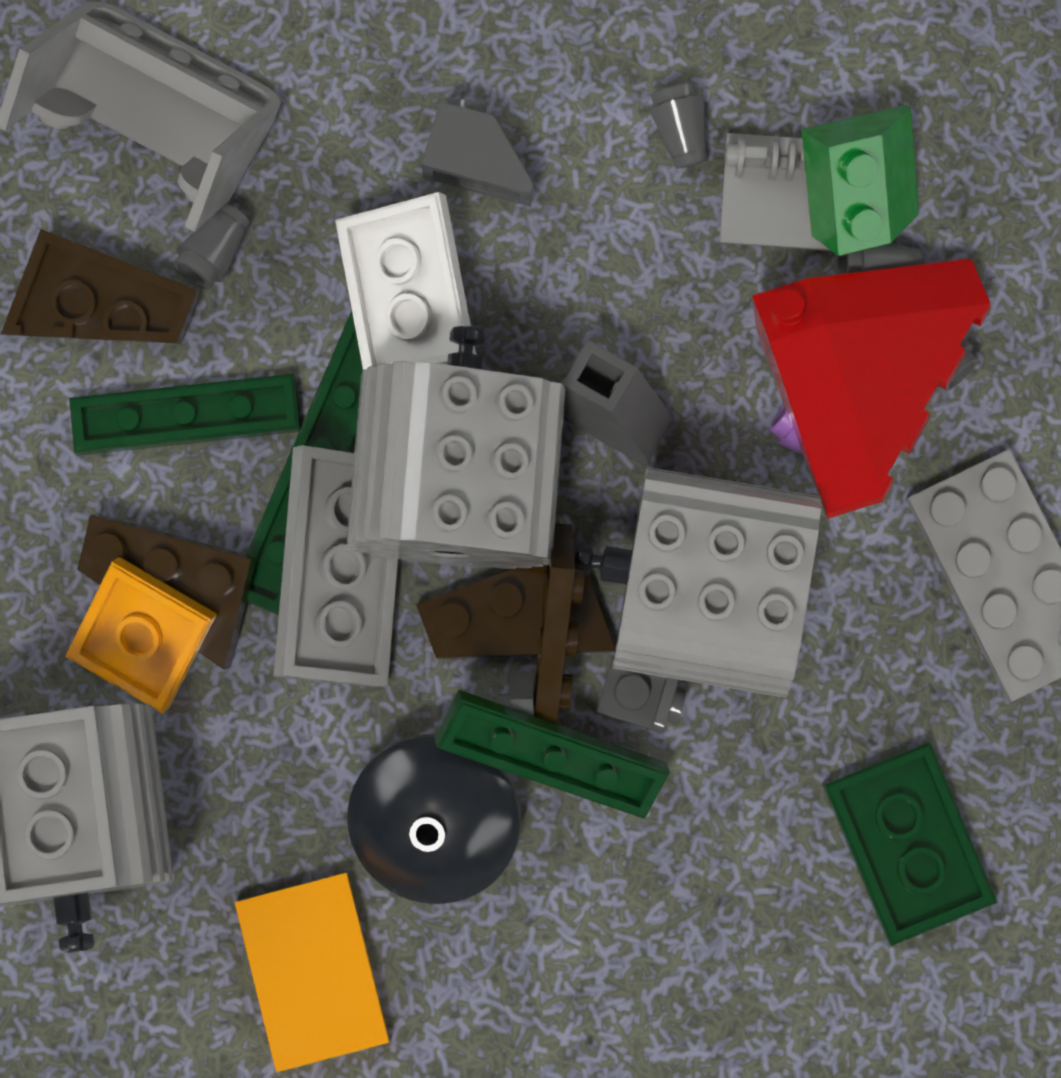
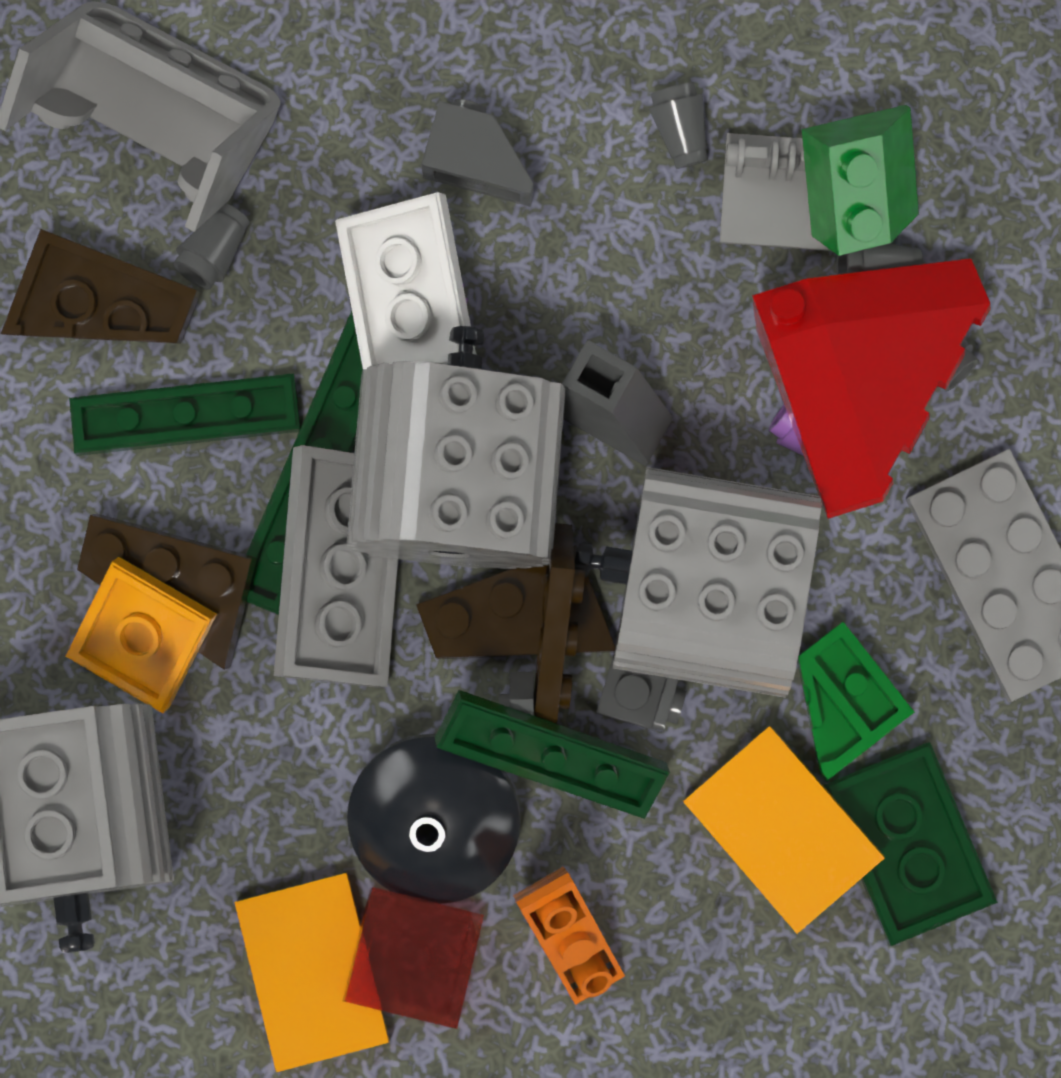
(413, 958): none -> clear red tile
(569, 935): none -> orange slope
(784, 829): none -> light orange tile
(846, 699): none -> green wing

